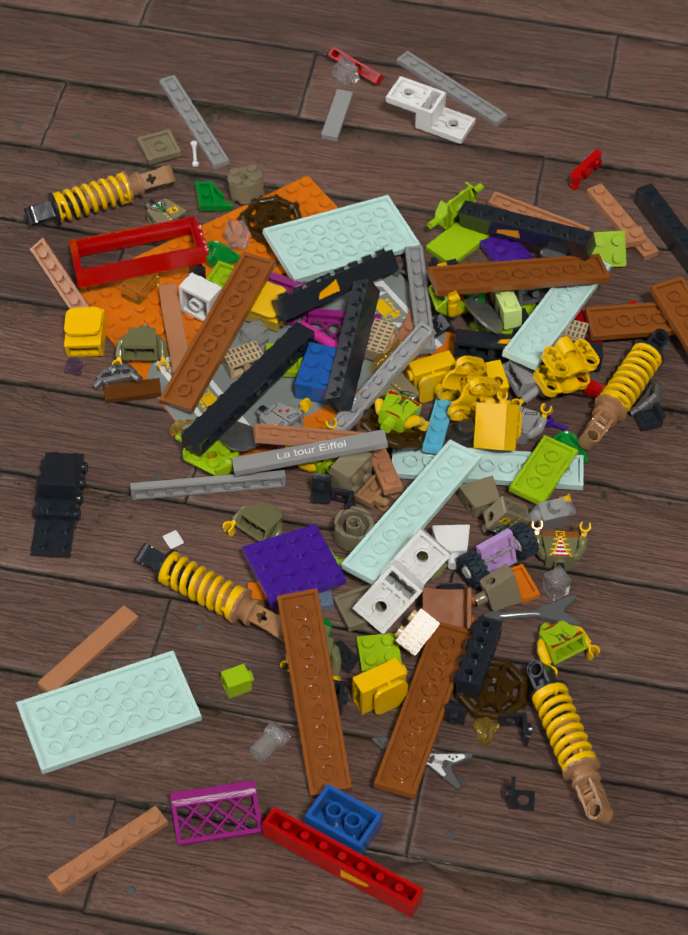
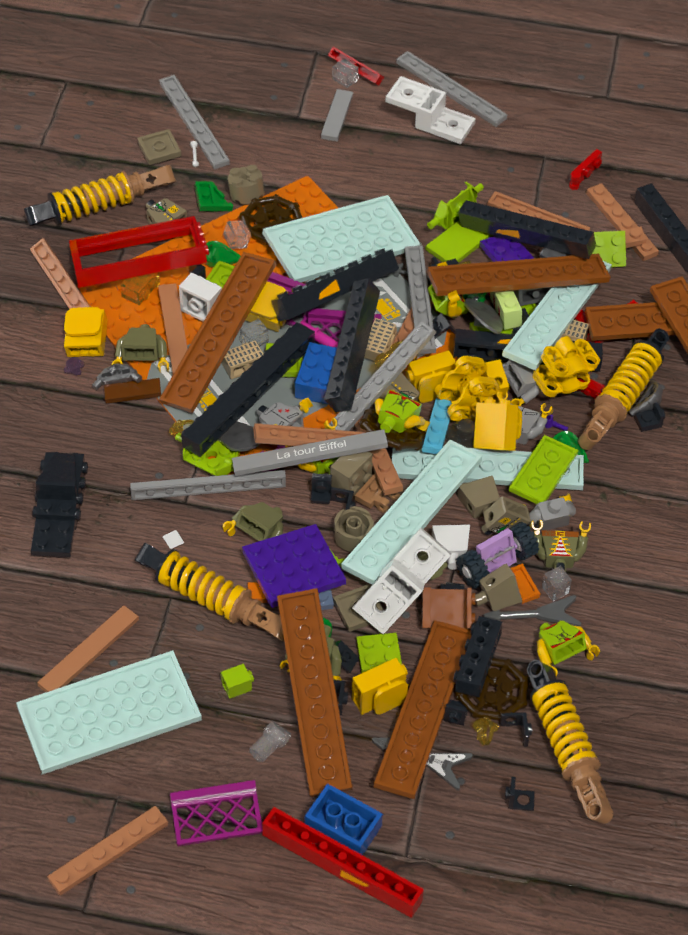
(416, 632): brick -> none

